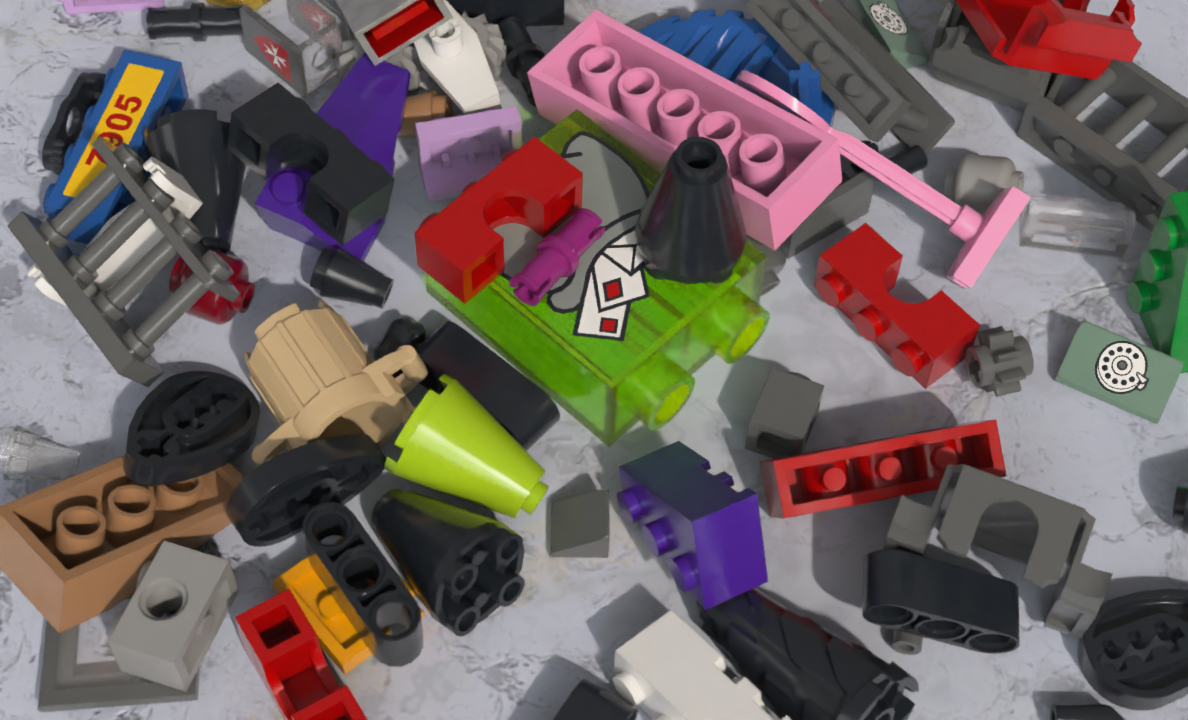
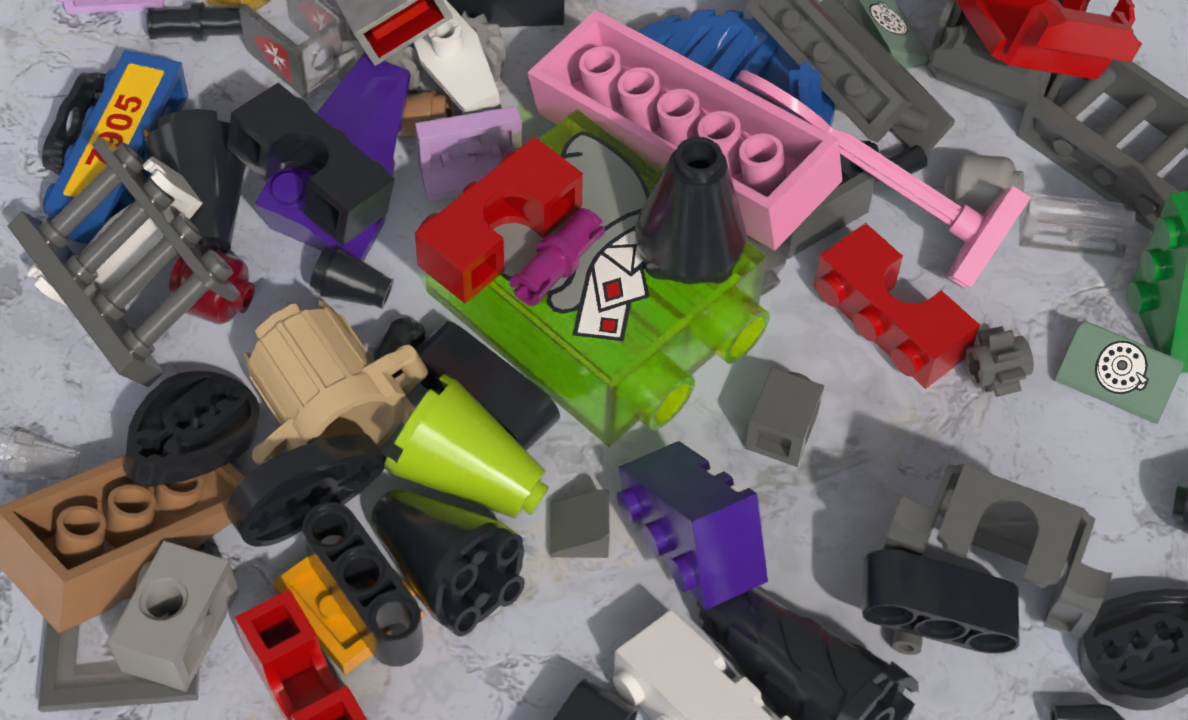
(521, 52): black pin -> none
(878, 468): red brick -> none

